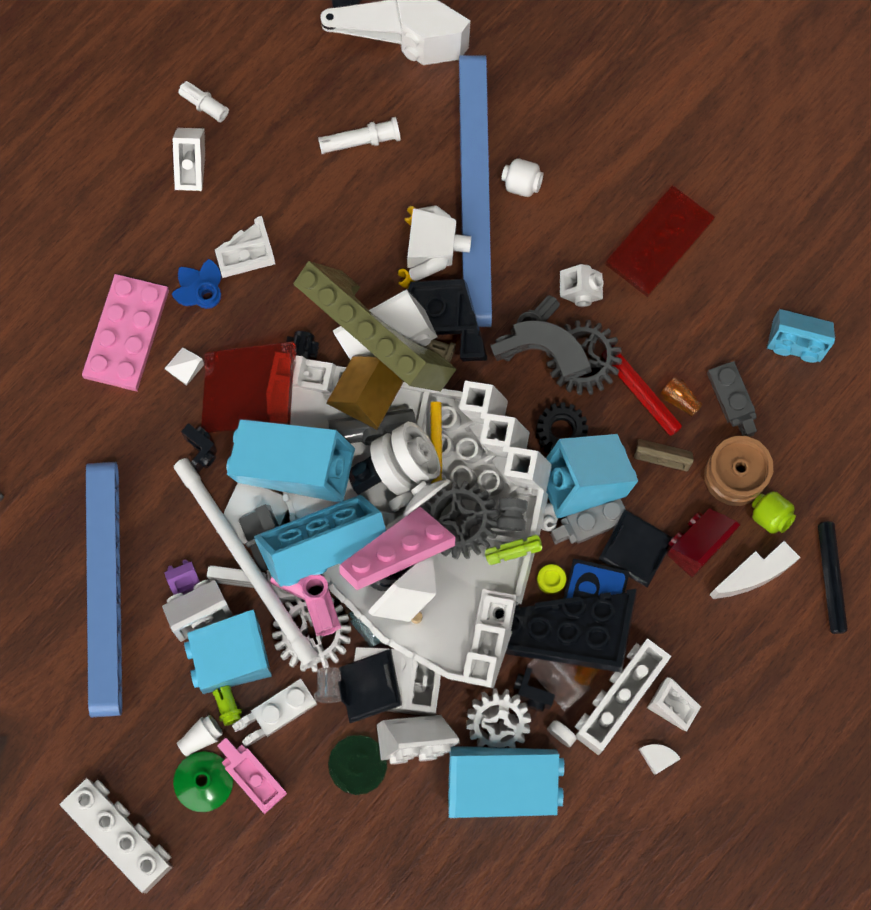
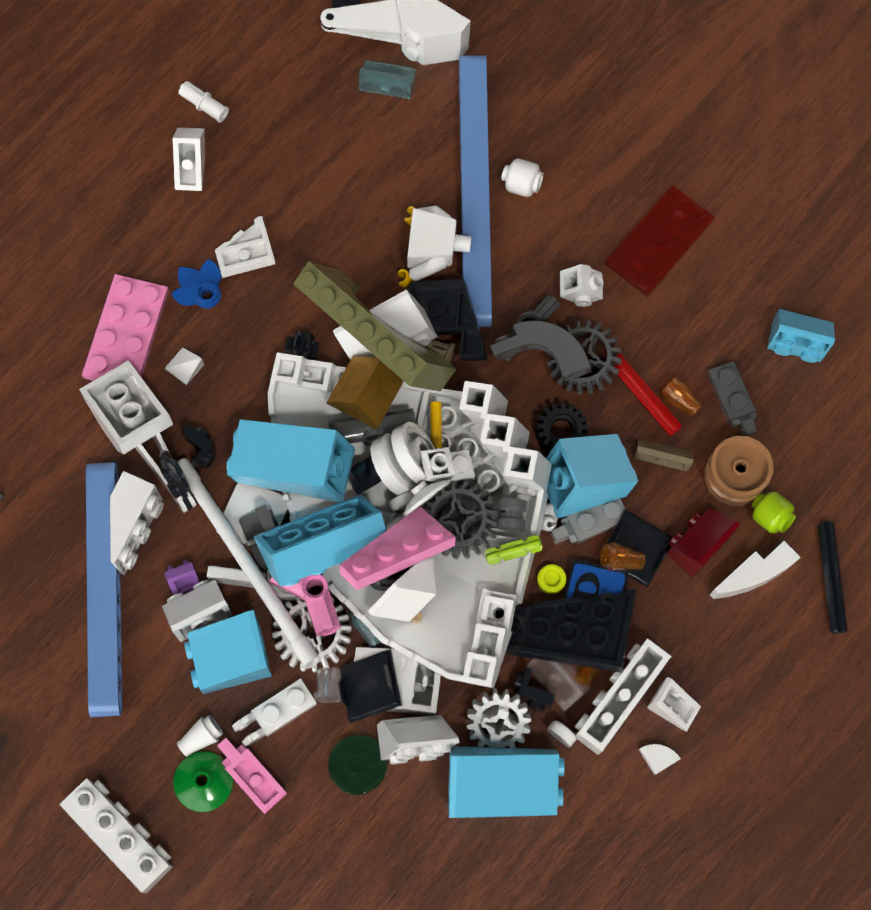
(130, 417): none -> white slope
(131, 513): none -> white slope
(227, 706): lime pin -> none
(248, 386): clear red piece -> none
(371, 134): white pin -> none
(387, 79): none -> clear light blue panel
(444, 465): none -> white slope
(618, 557): none -> clear orange cone

